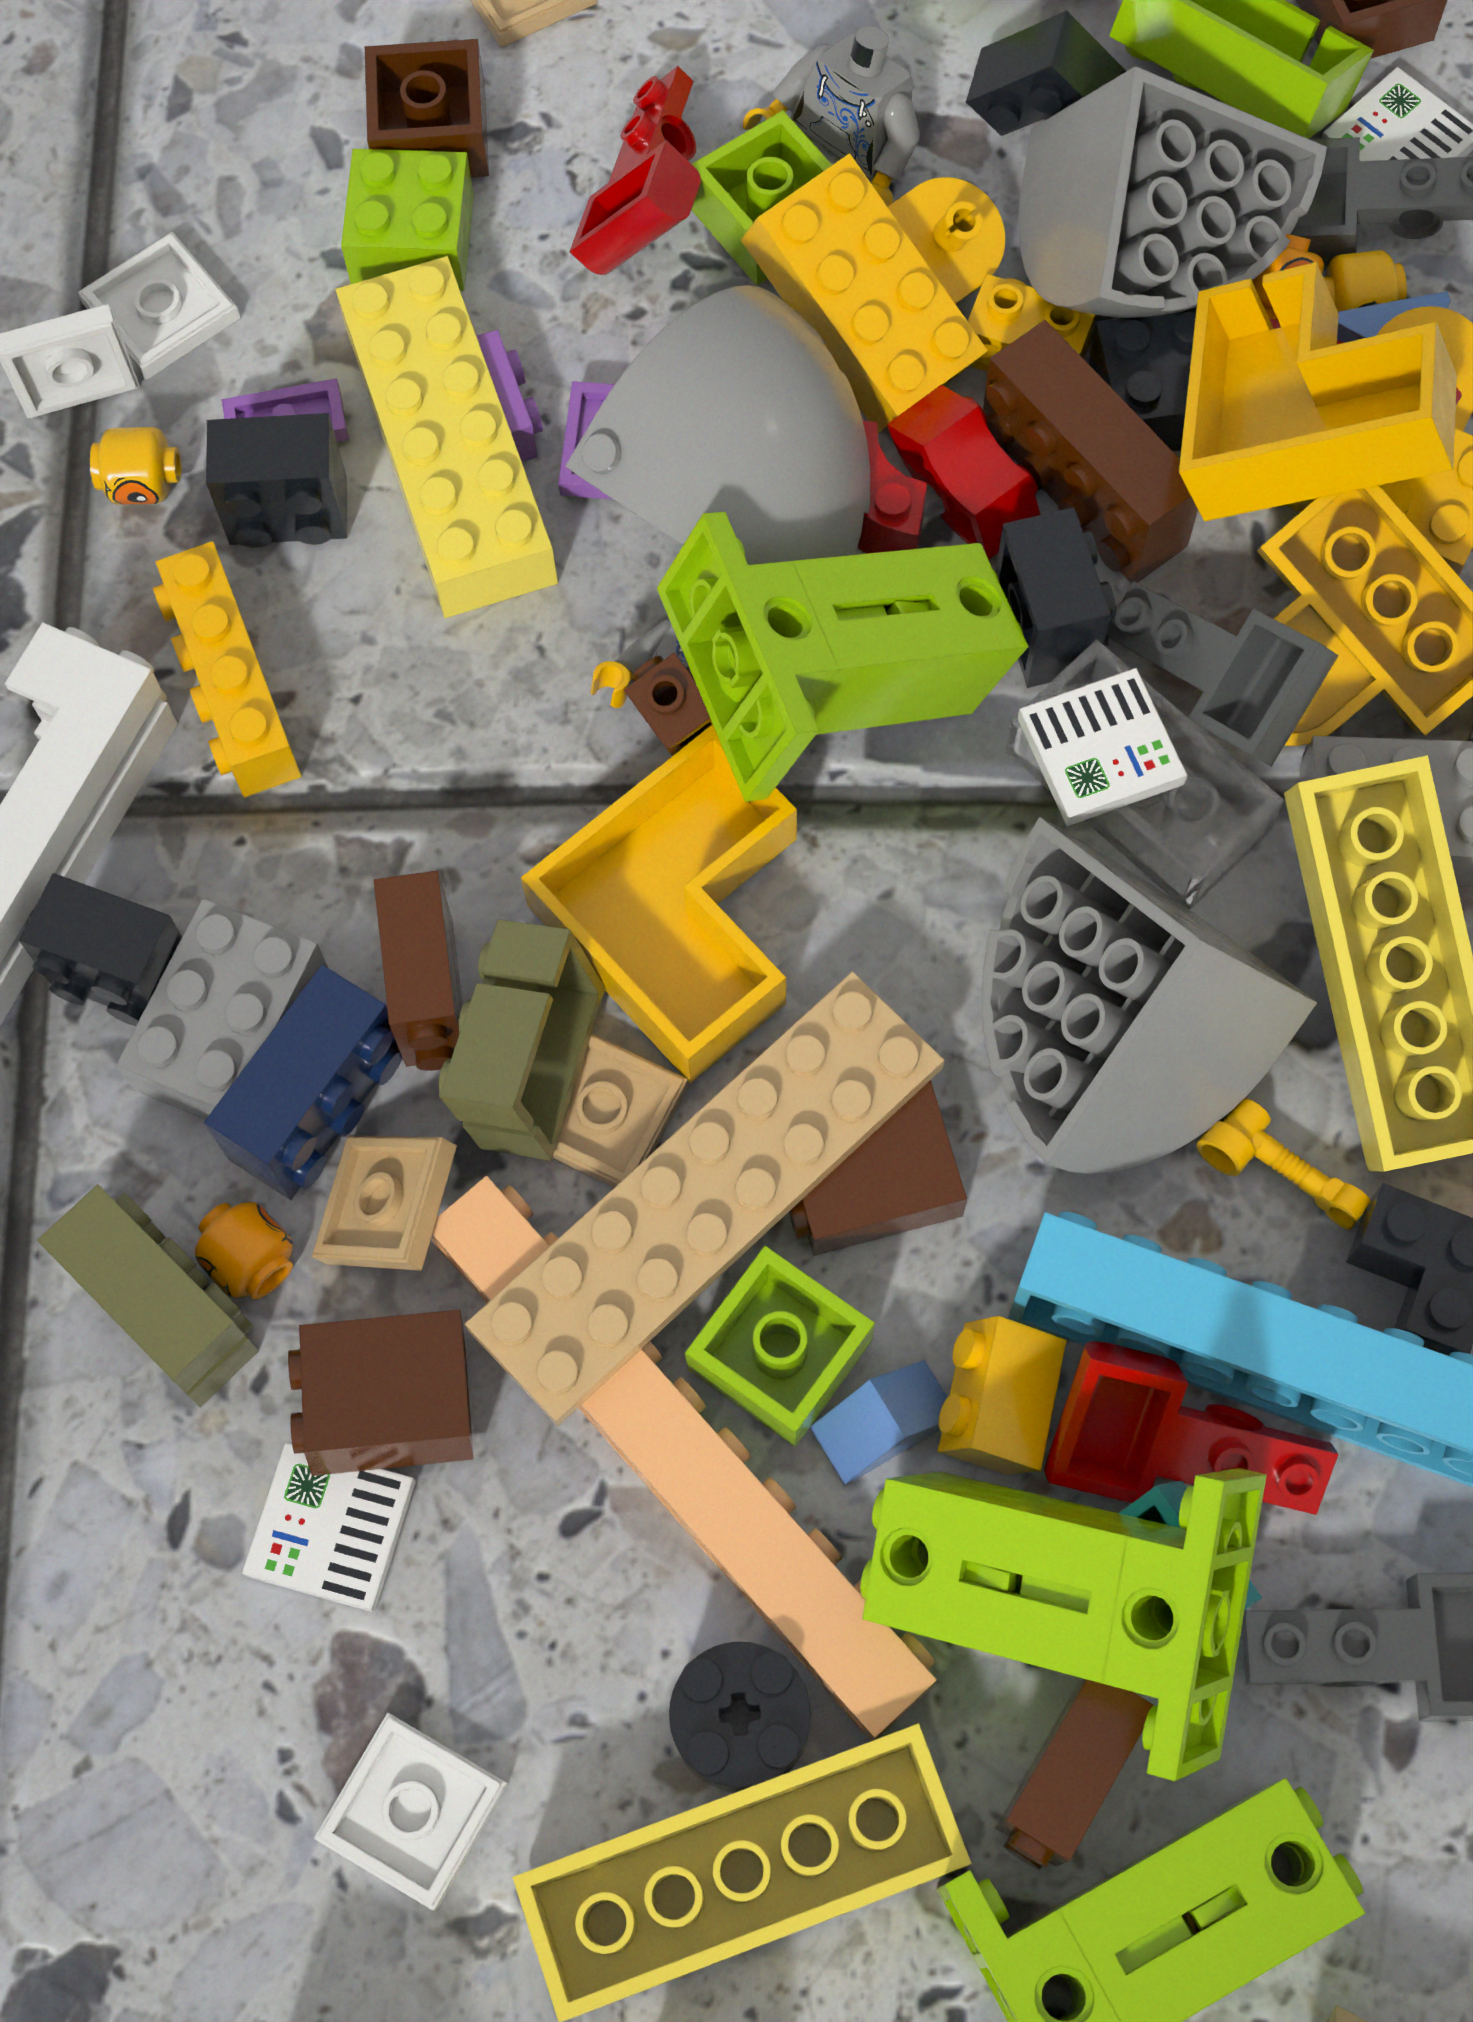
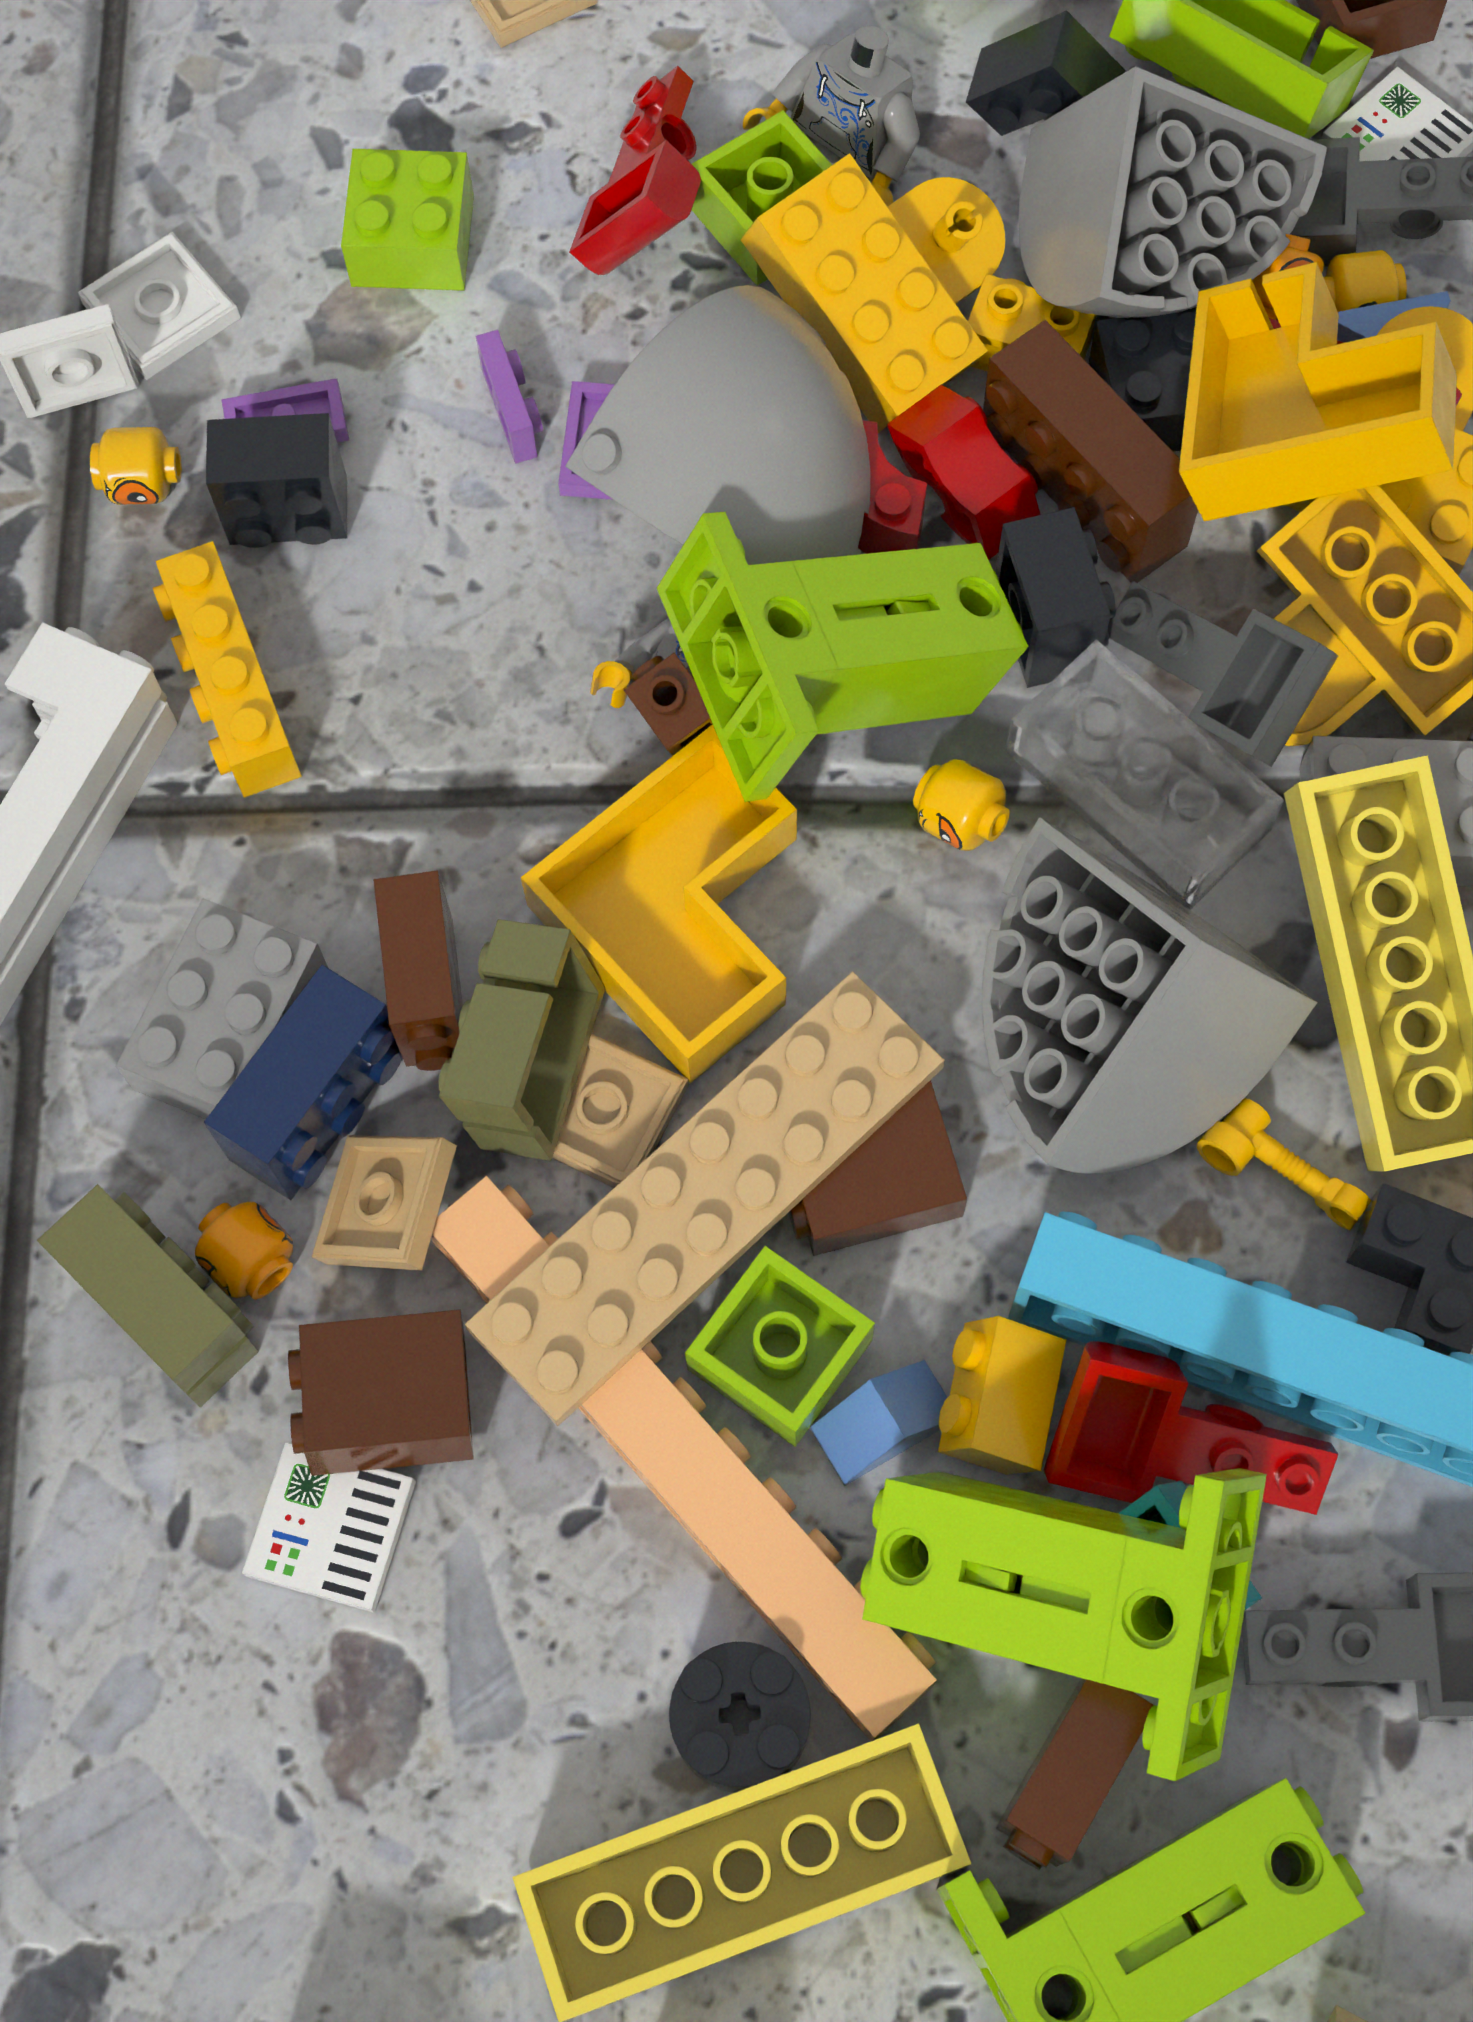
(99, 947): black brick -> none
(411, 1811): white tile -> none
(428, 99): reddish brown brick -> none
(447, 437): light yellow brick -> none
(961, 804): none -> yellow head
(1101, 747): white tile -> none

